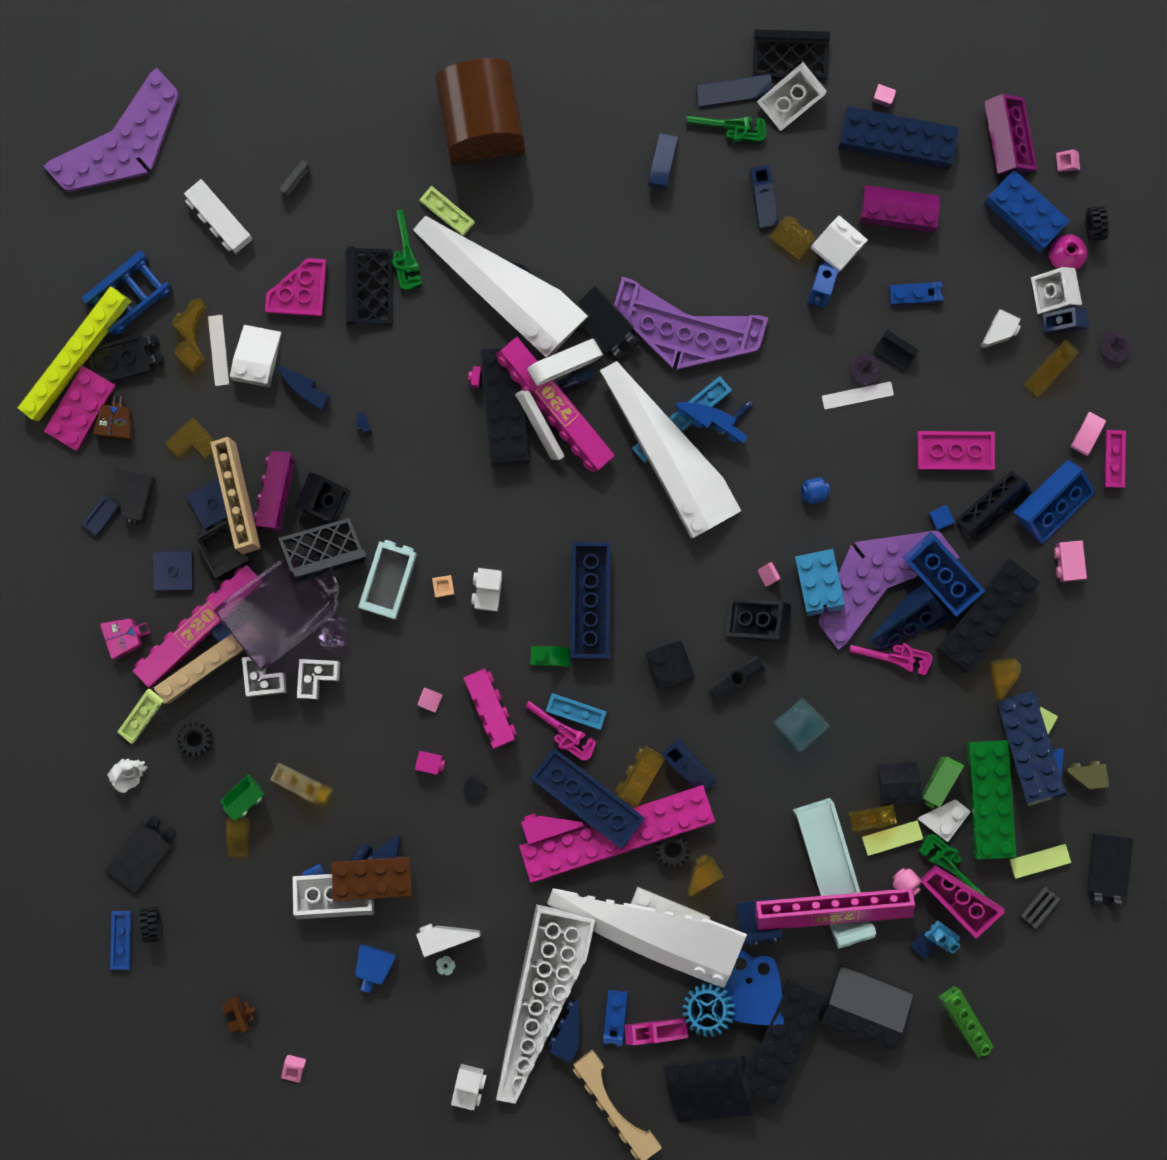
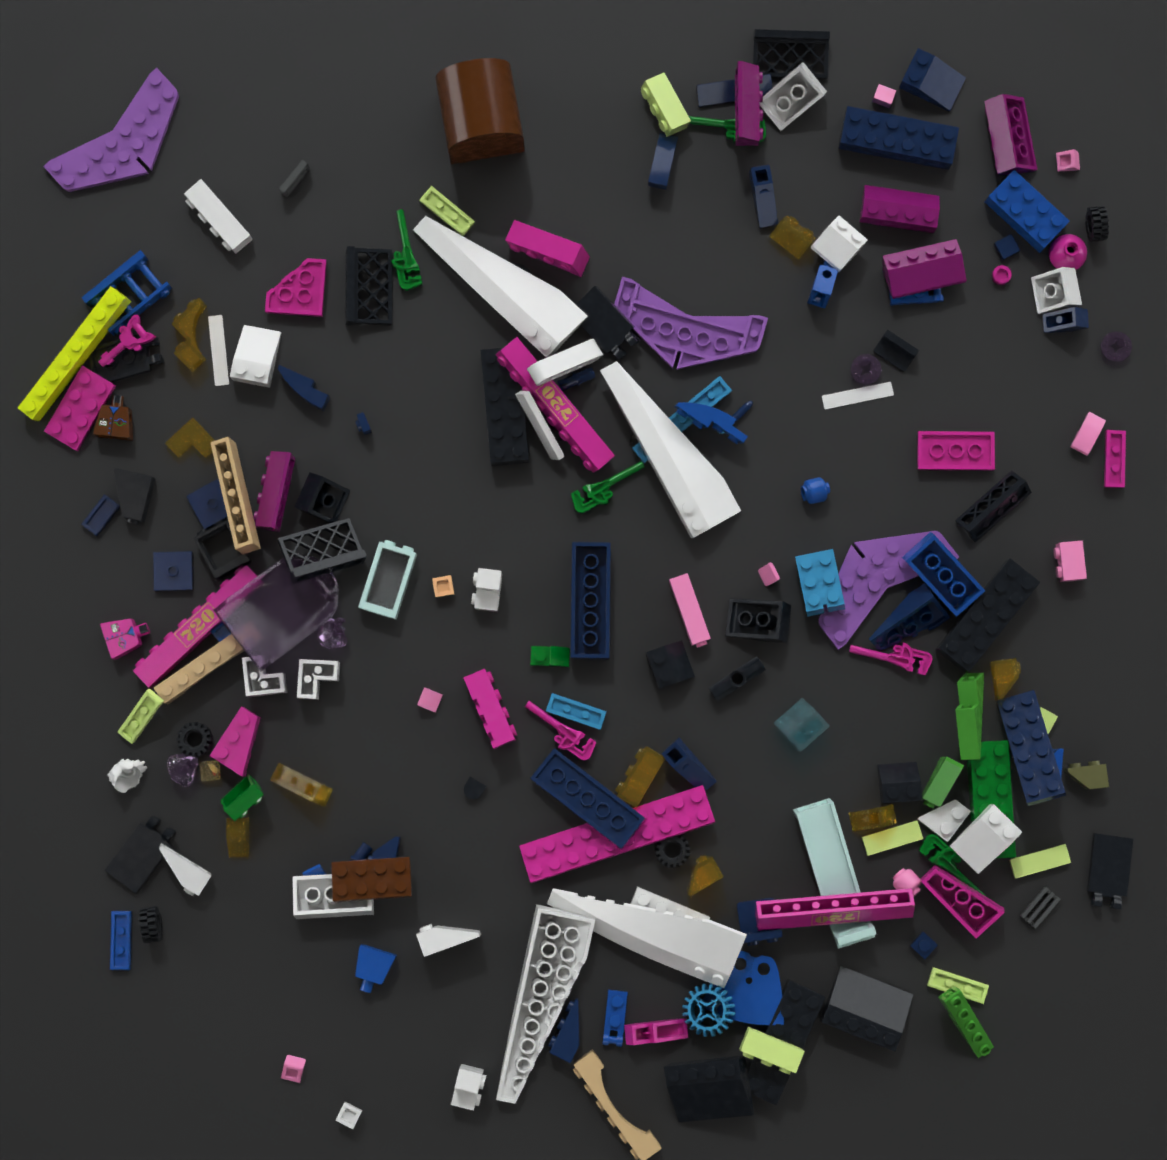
(128, 340): none -> dark pink piece
(182, 769): none -> clear purple piece
(189, 874): none -> white slope
(210, 770): none -> clear yellow tile
(237, 741): none -> dark pink wedge
(240, 1023): reddish brown hips -> none
(348, 1115): none -> white tile
(430, 763): dark pink brick -> none
(440, 965): light aqua plate -> none
(474, 377): dark pink plate -> none
(544, 827): dark pink slope -> none
(548, 247): none -> dark pink wedge
(599, 491): none -> green piece
(665, 104): none -> yellowish green brick
(689, 610): none -> bright pink brick
(747, 104): none -> magenta slope
(771, 1050): none -> yellowish green brick
(924, 269): none -> magenta slope
(932, 80): none -> dark blue slope
(941, 517): blue tile -> none
(943, 937): dark azure hips -> none
(970, 715): none -> bright green slope
(970, 988): none -> yellowish green tile
(985, 838): none -> white slope
(1001, 275): none -> dark pink tile
(1002, 329): white slope -> none
(1006, 247): none -> dark blue tile
(1051, 367): clear yellow slope -> none
(1055, 501): blue slope -> none

